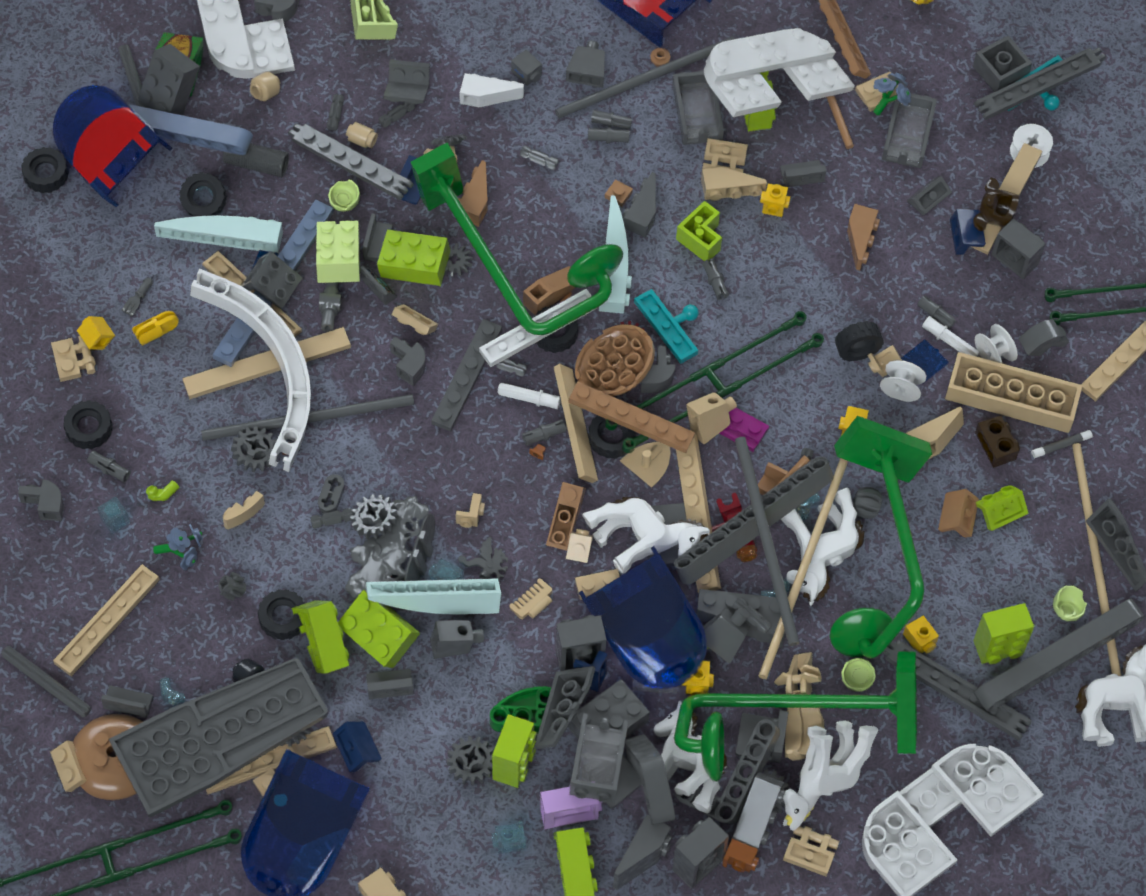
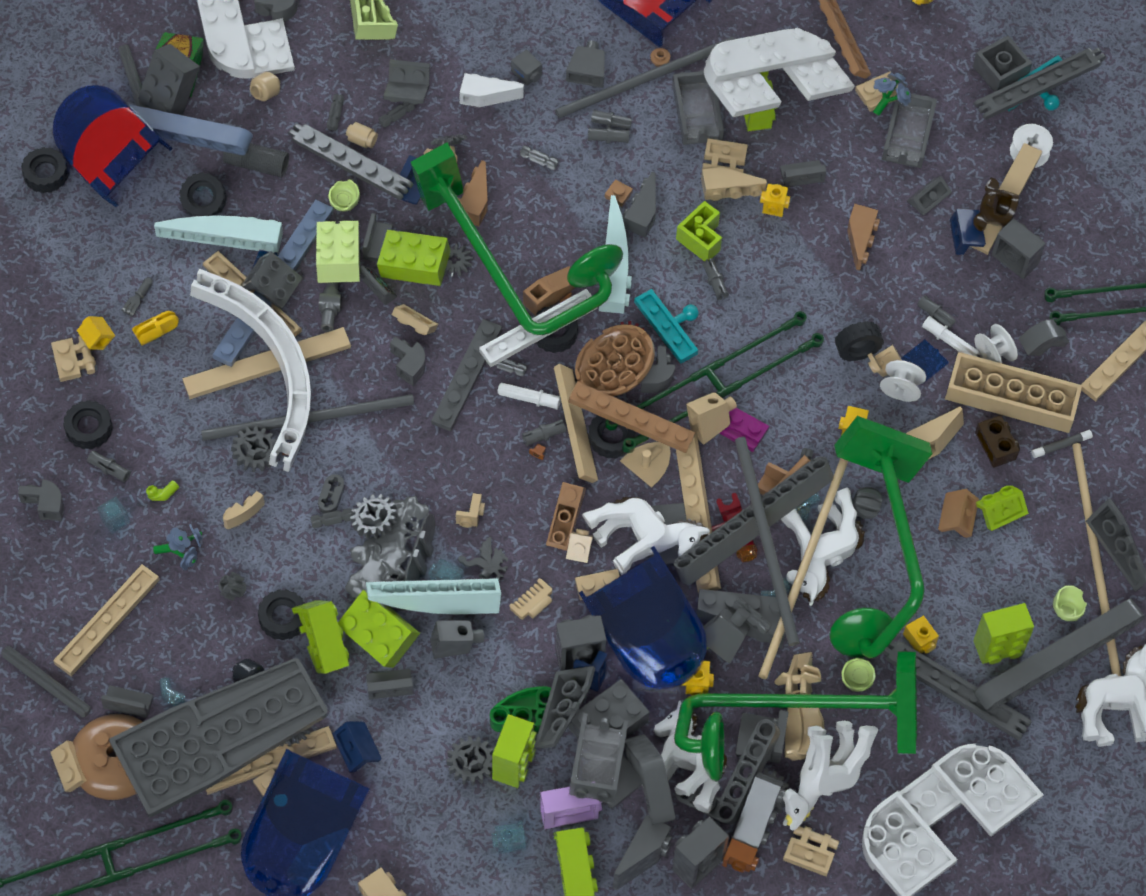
(840, 122): medium nougat bar -> none

